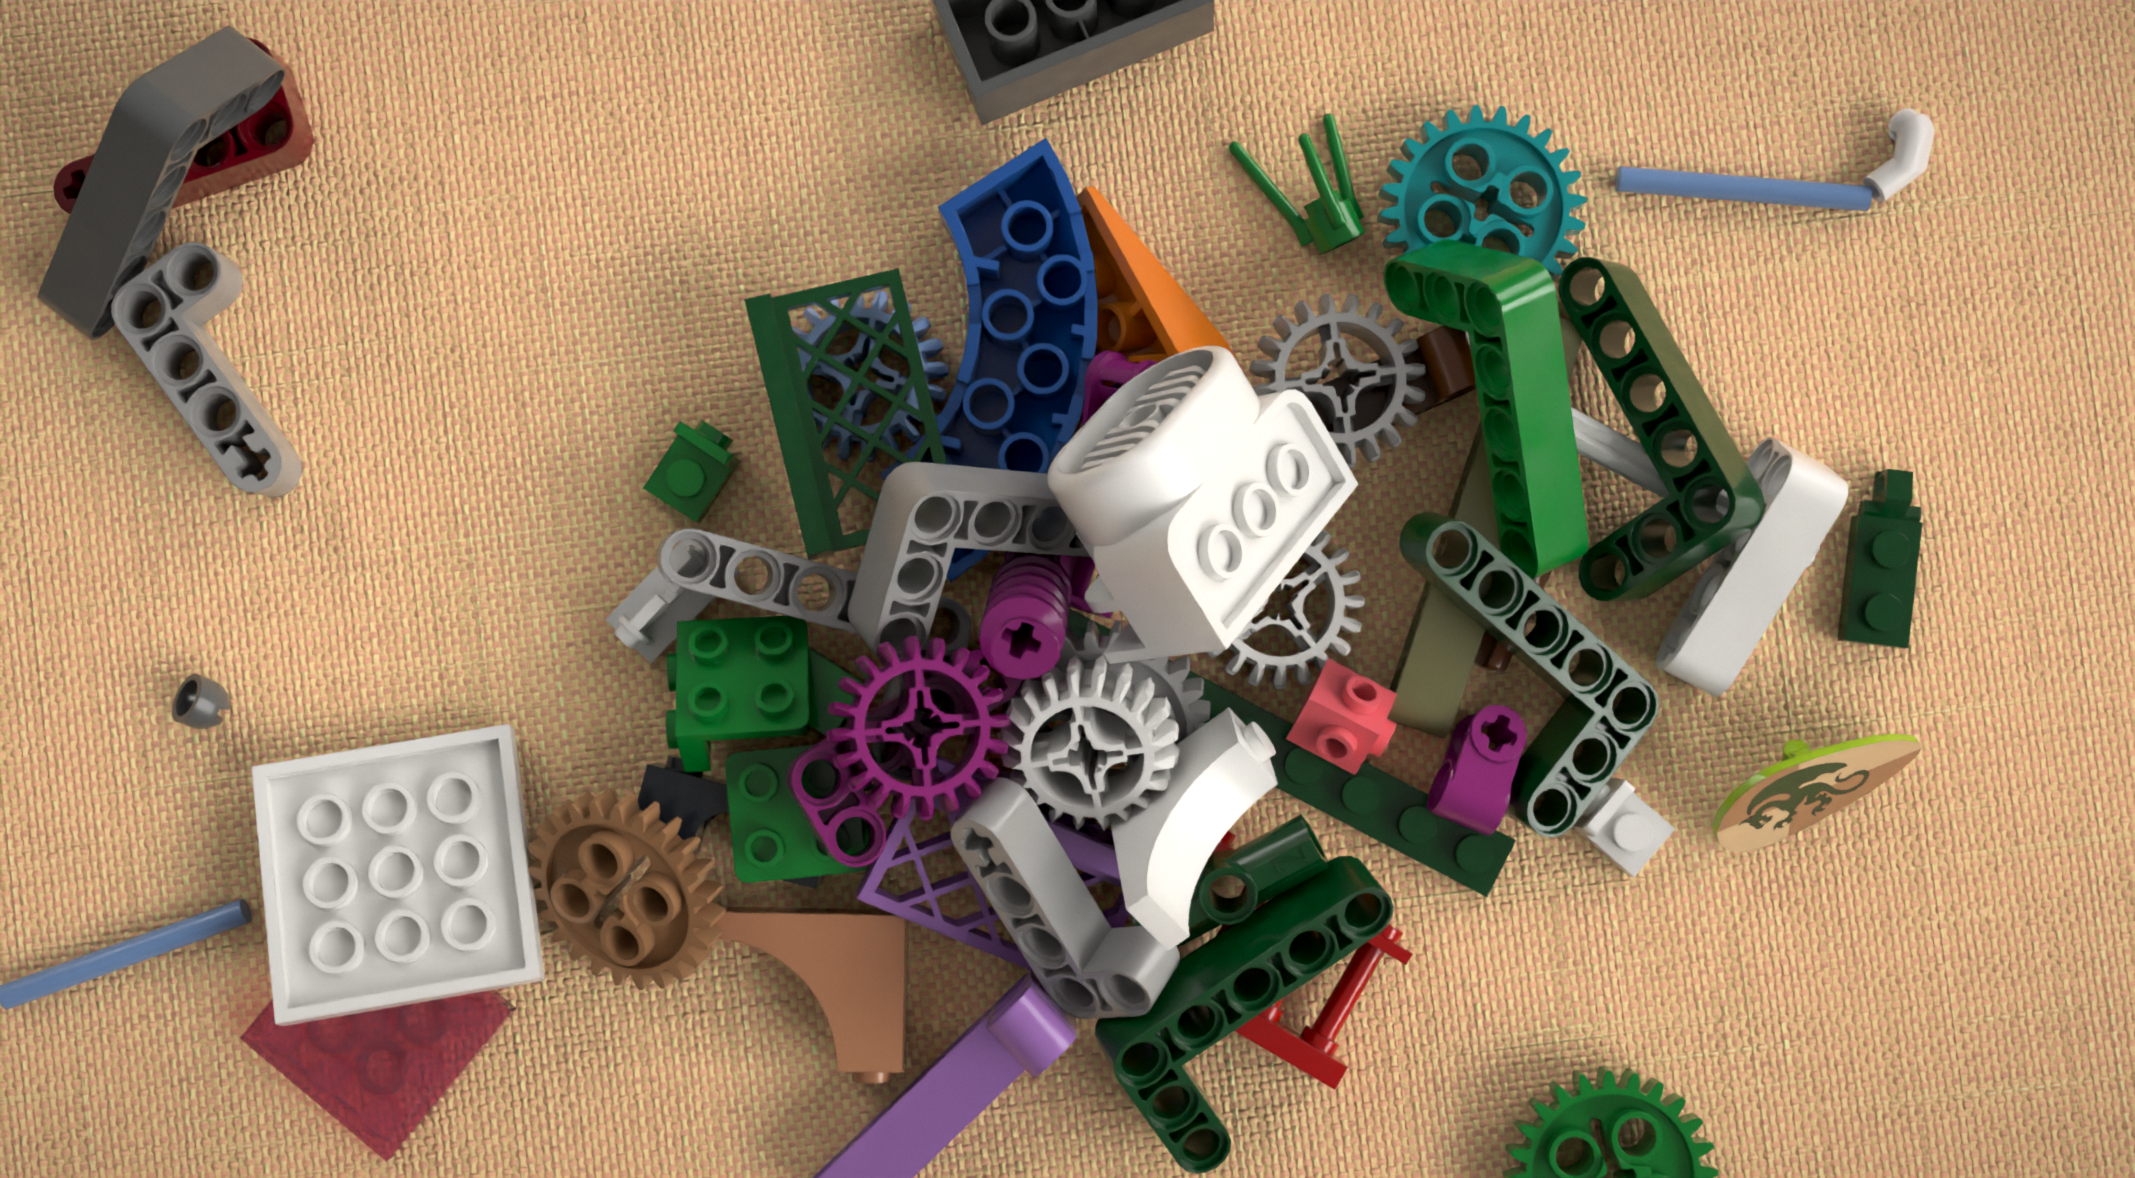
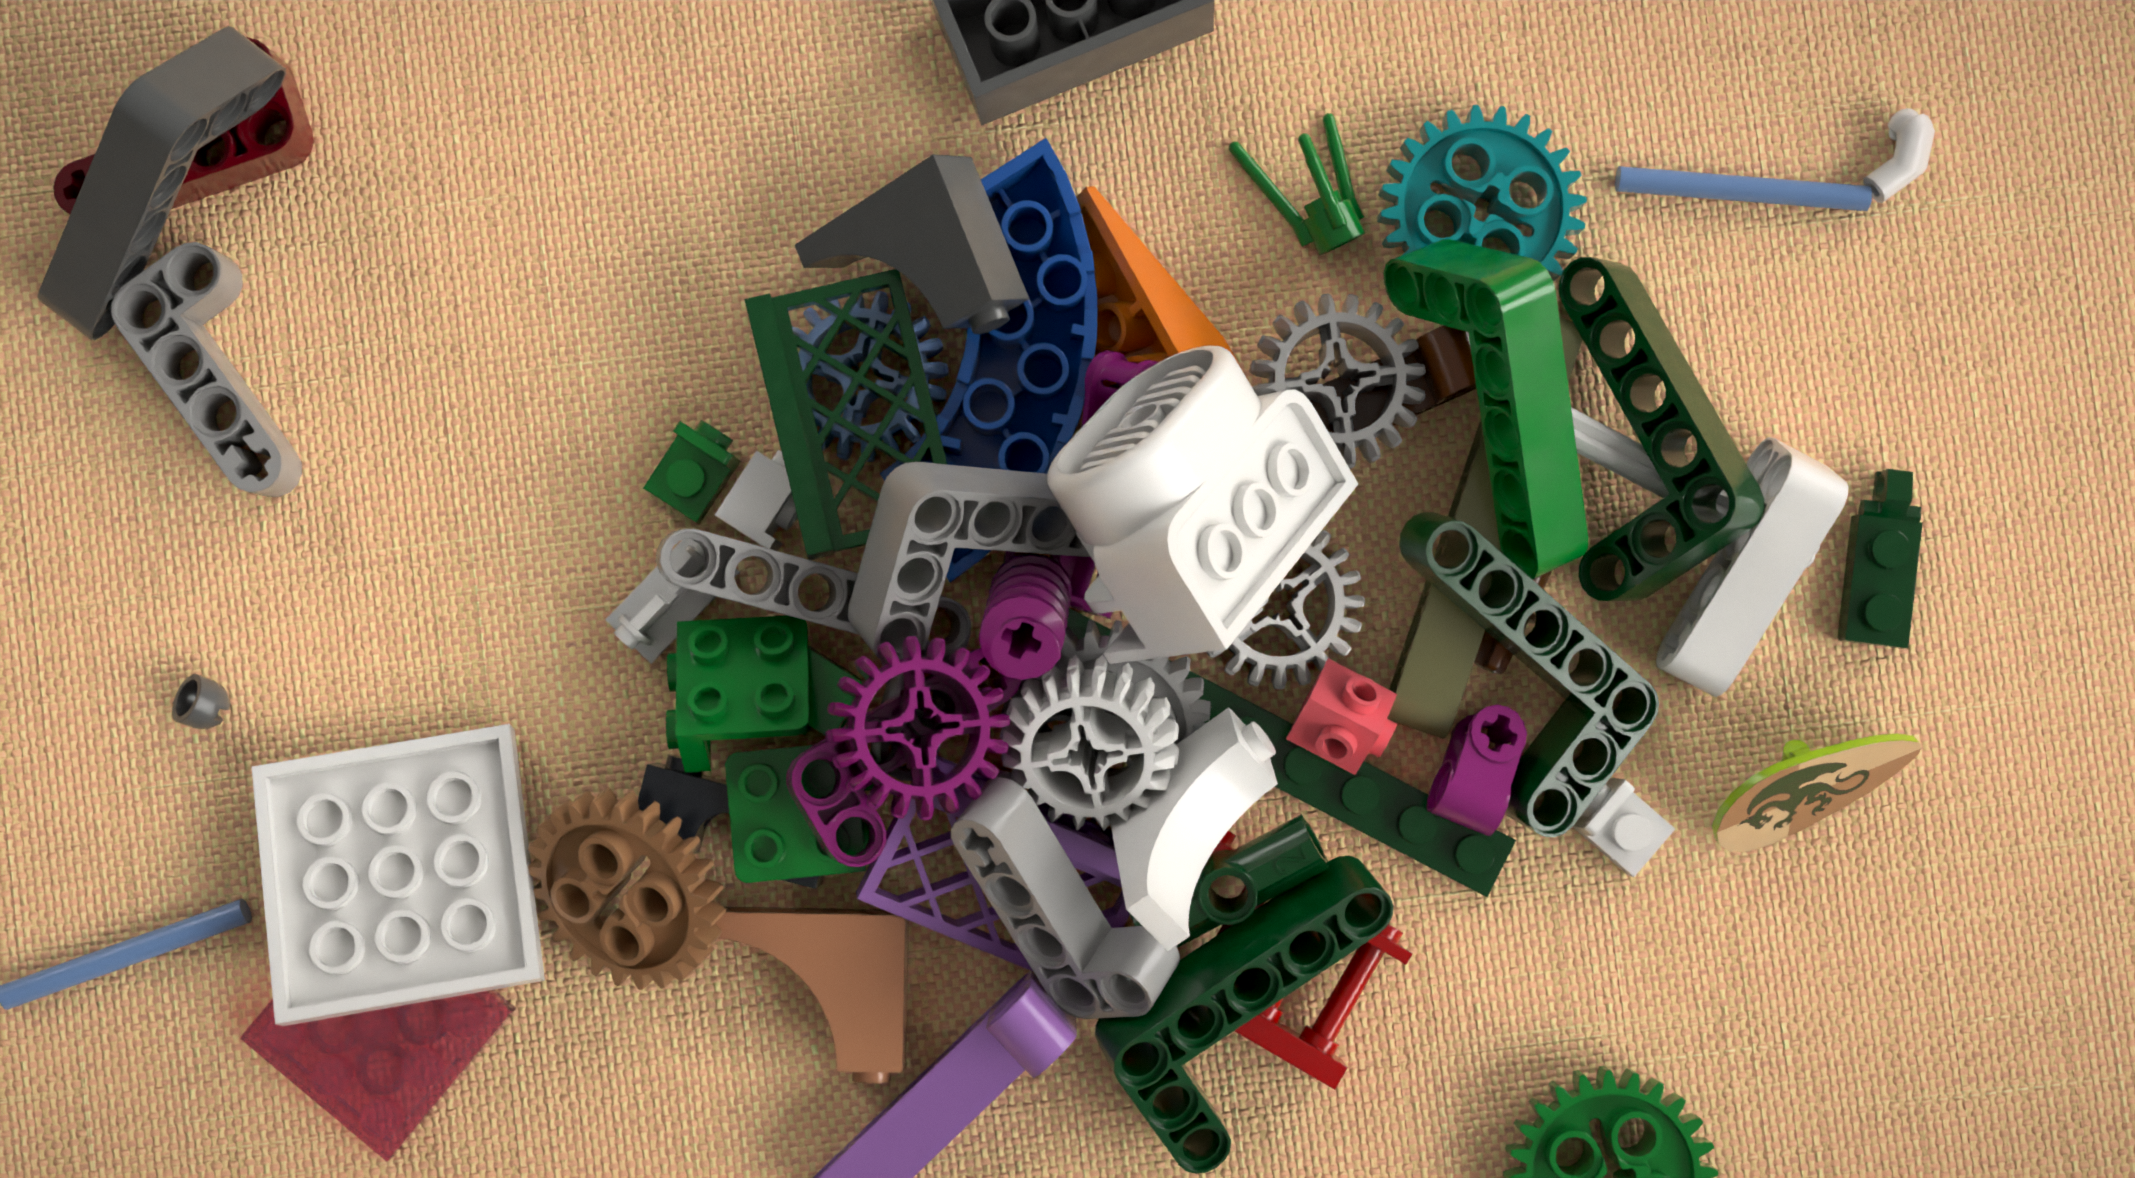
(760, 501): none -> white brick
(938, 234): none -> dark grey arch

